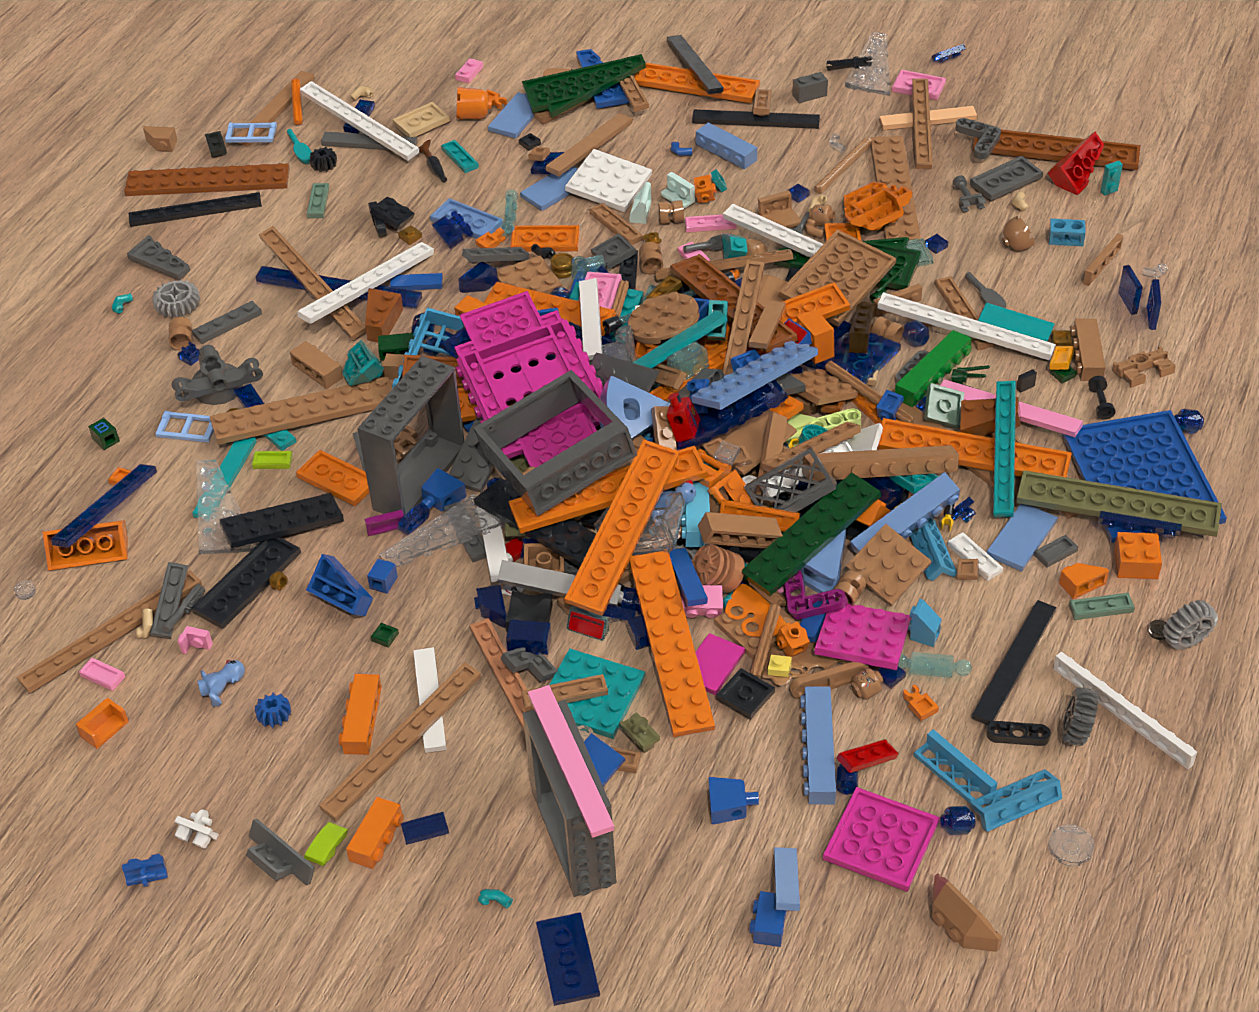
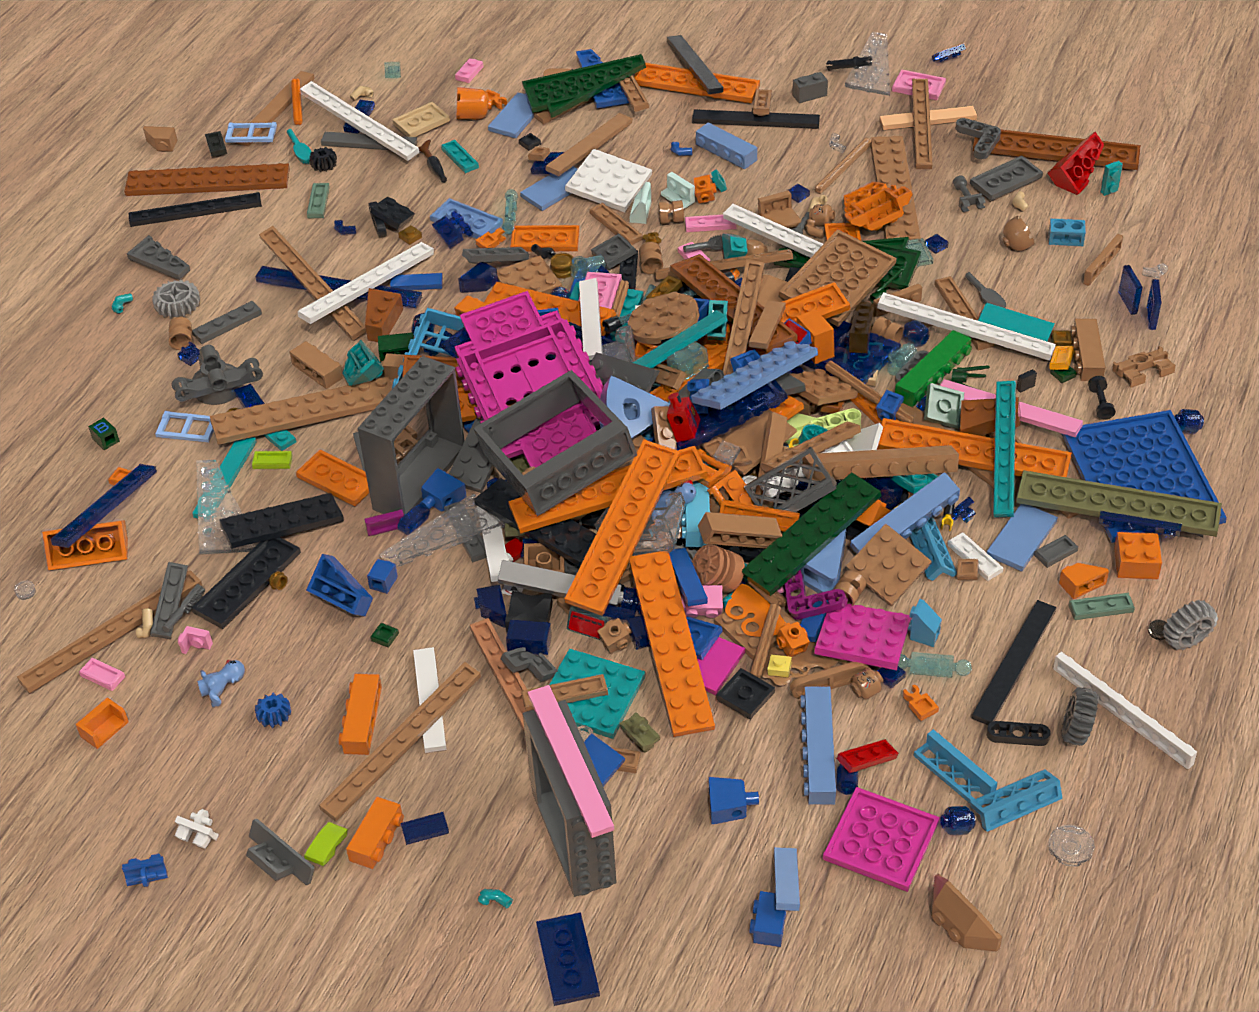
(344, 229): none -> clear blue arm
(392, 69): none -> clear light blue tile
(615, 635): none -> medium nougat brick
(703, 635): none -> blue tile
(899, 358): none -> clear light blue piece

